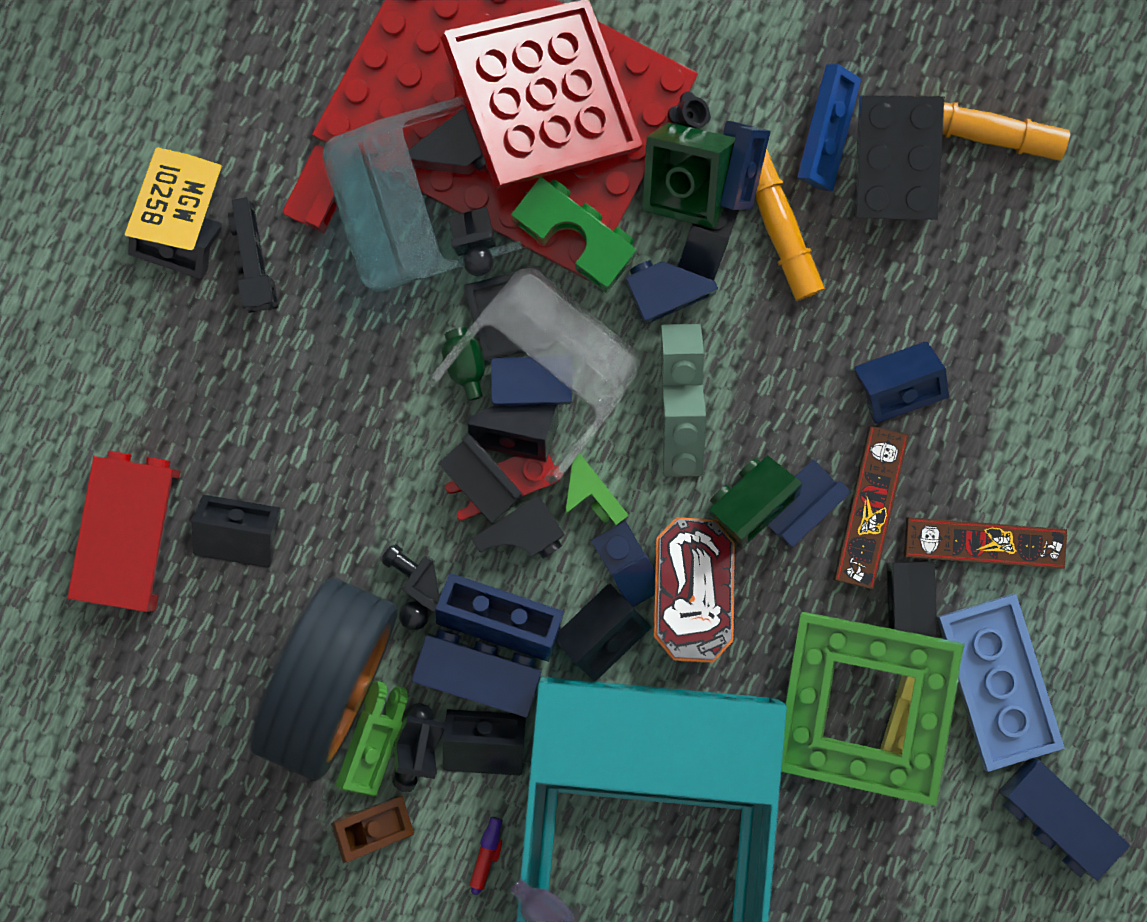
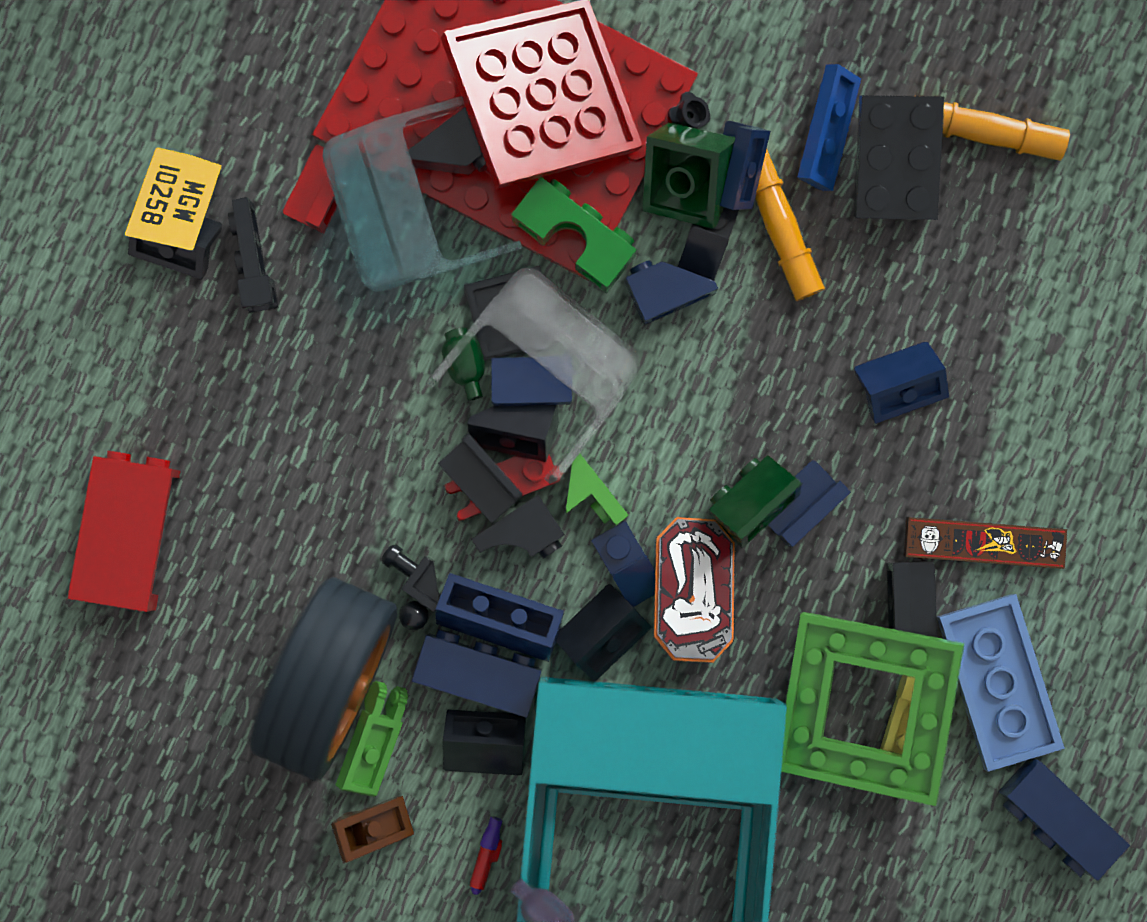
(234, 530): black panel -> none
(416, 747): black piece -> none
(473, 238): black piece -> none
(683, 400): sand green arch -> none
(871, 507): tile -> none

